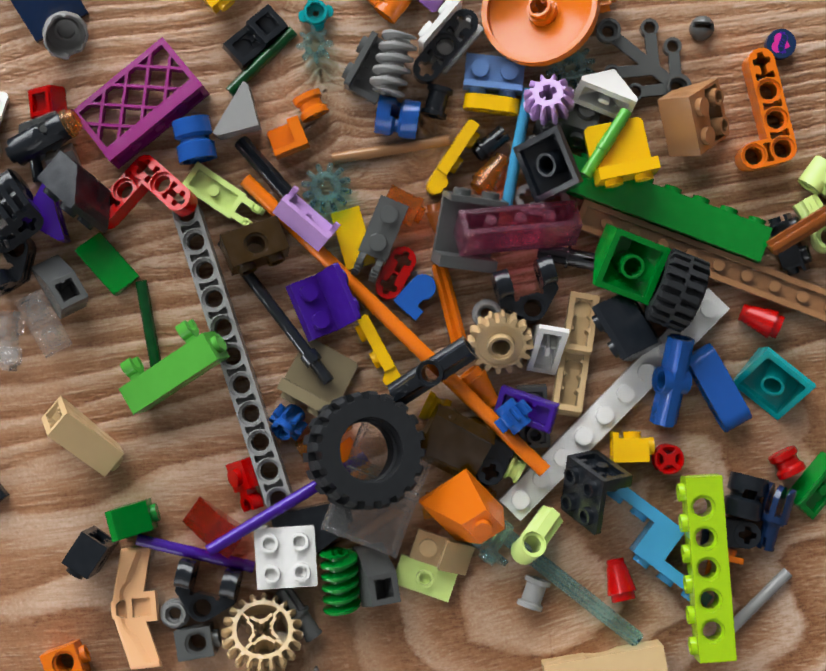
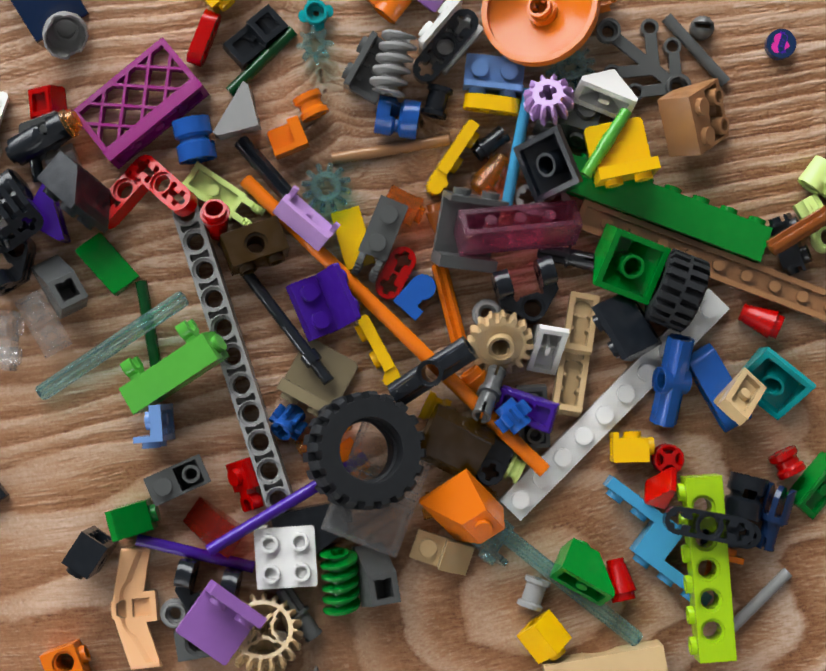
(82, 437): tan slope -> none
(112, 345): none -> clear light blue axle
(161, 425): none -> medium blue bracket
(177, 480): none -> dark grey slope
(203, 38): none -> red beam
(215, 217): none -> red cone
(219, 622): none -> medium lavender bracket
(425, 578): yellowish green plate -> none
(488, 393): none -> dark grey pin
(537, 535): yellowish green piece -> none
(544, 637): none -> yellow brick
(583, 572): none -> green slope
(585, 487): black bracket -> none
(661, 488): none -> red slope
(695, 49): none -> dark grey bar
(732, 521): none -> black beam
(740, 396): none -> tan slope
(761, 109): orange beam -> none

